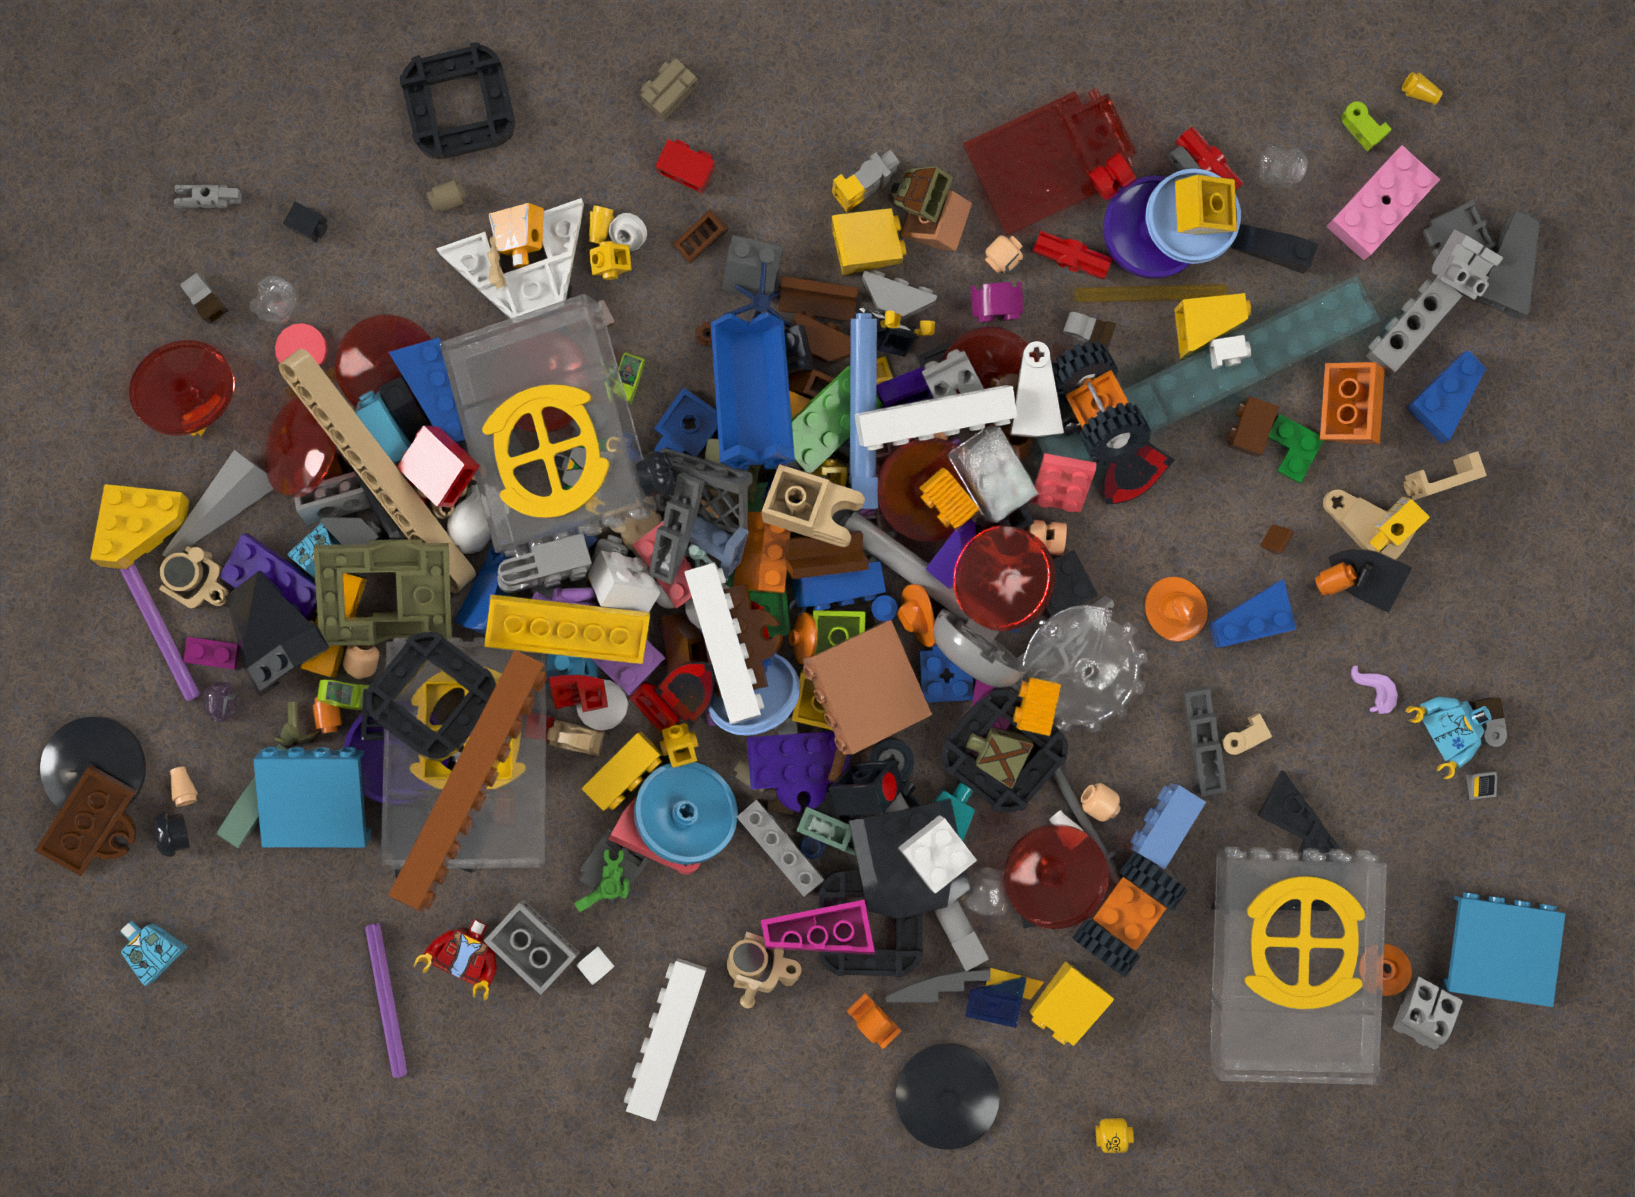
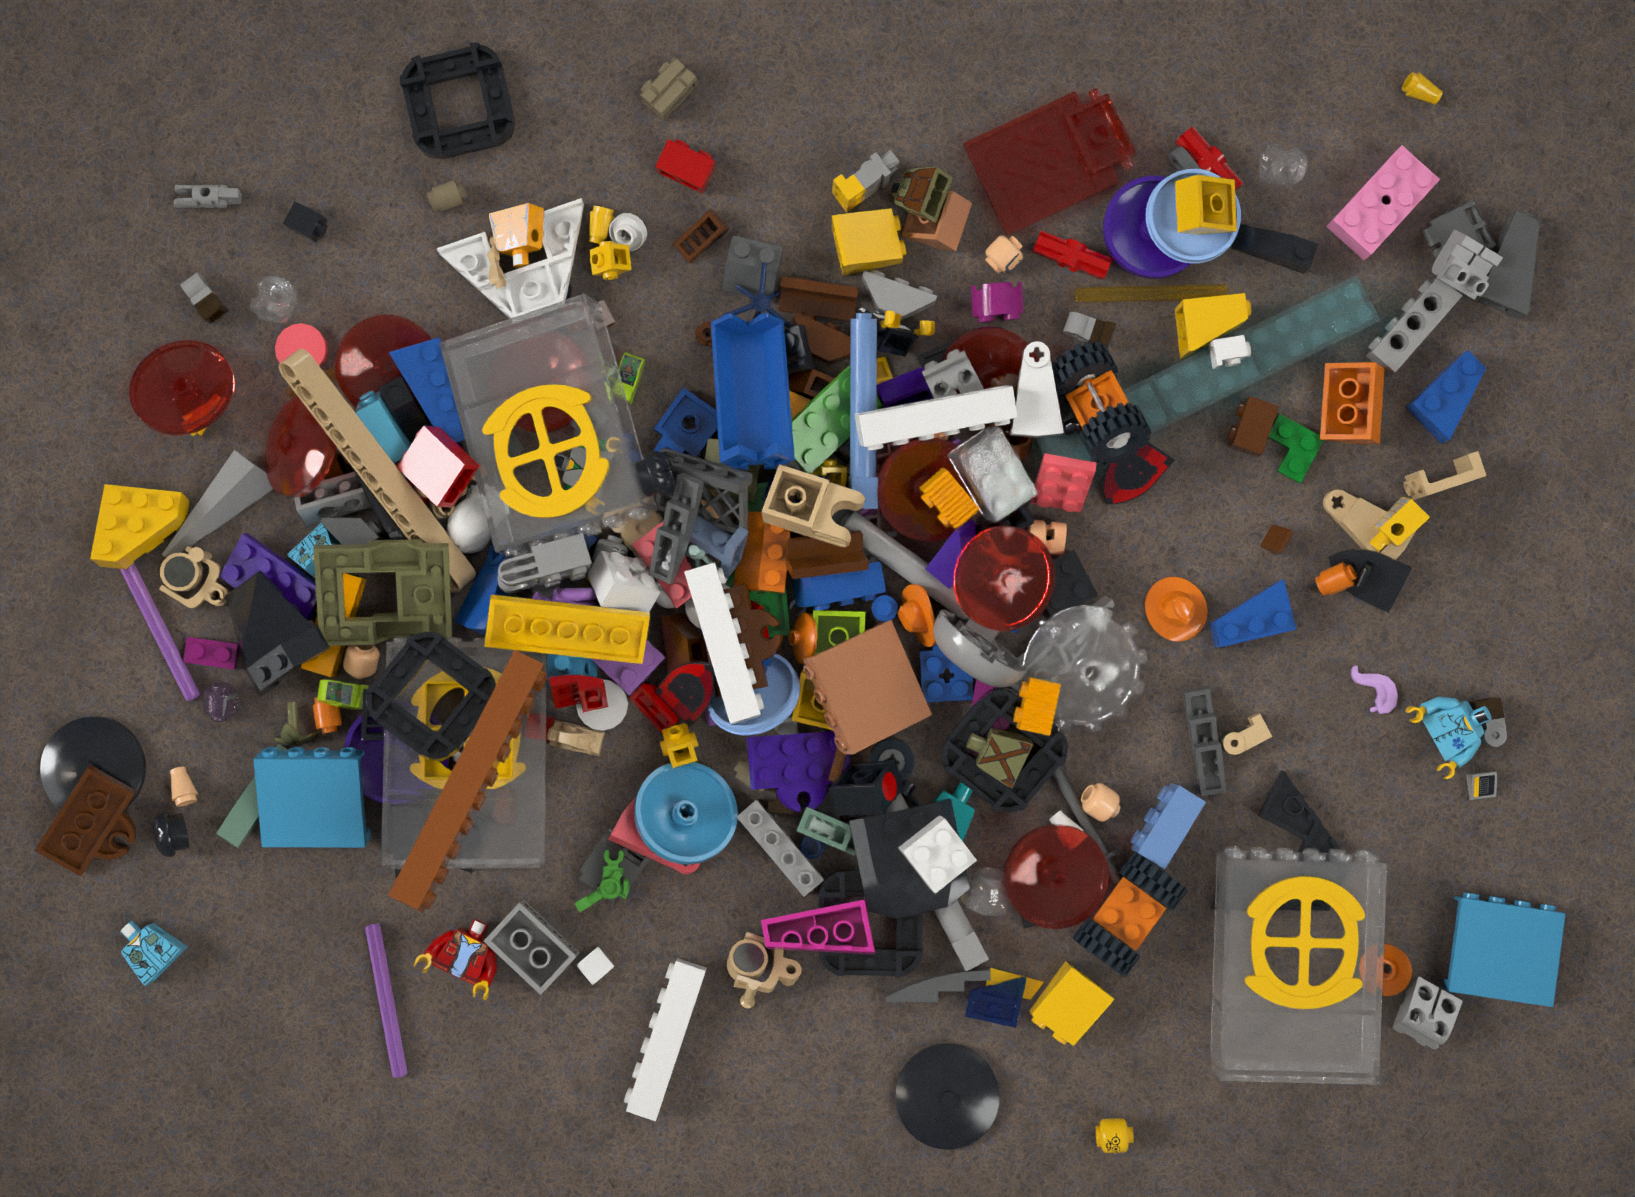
(623, 772): yellow brick -> none
(873, 1021): orange pin -> none
(1112, 176): red wheel -> none
(1363, 126): lime leg -> none

